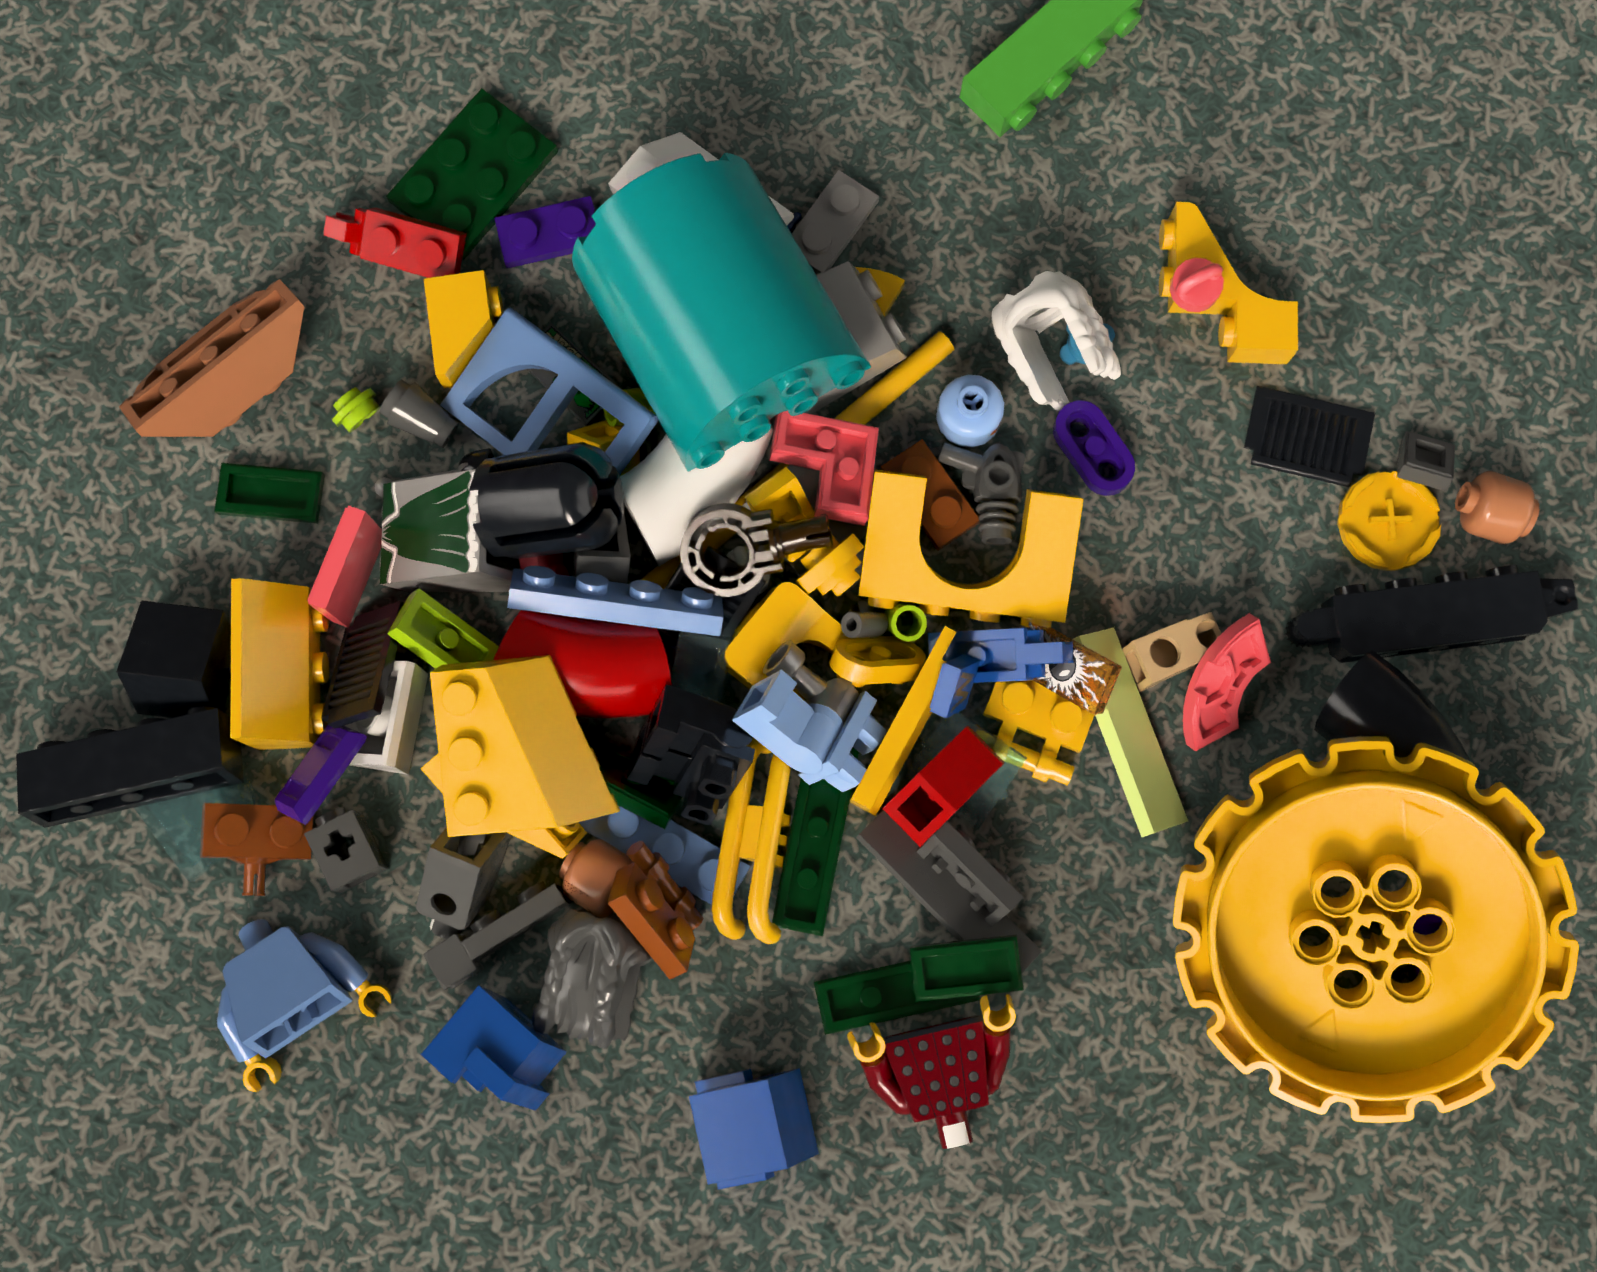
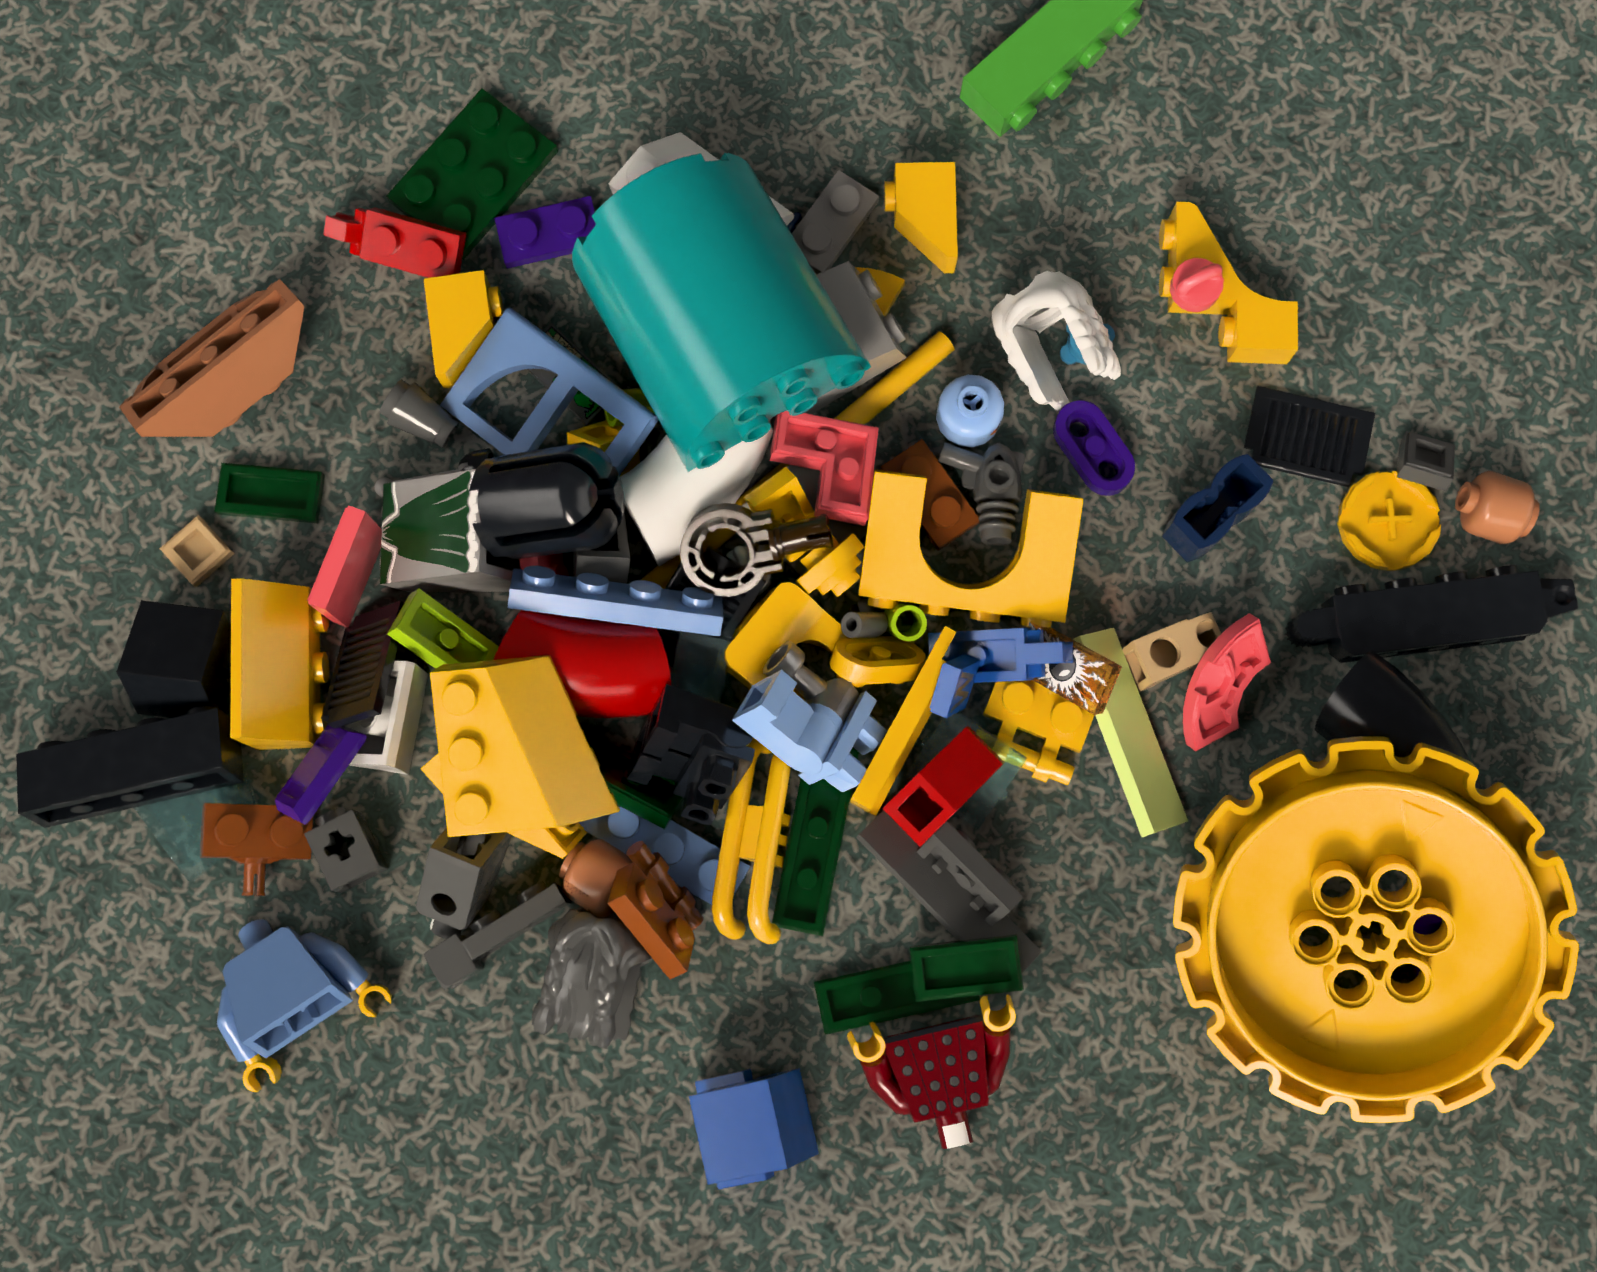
(197, 551): none -> tan tile
(354, 408): lime plate -> none
(496, 1049): blue plate -> none
(926, 209): none -> yellow slope
(1213, 511): none -> dark blue brick

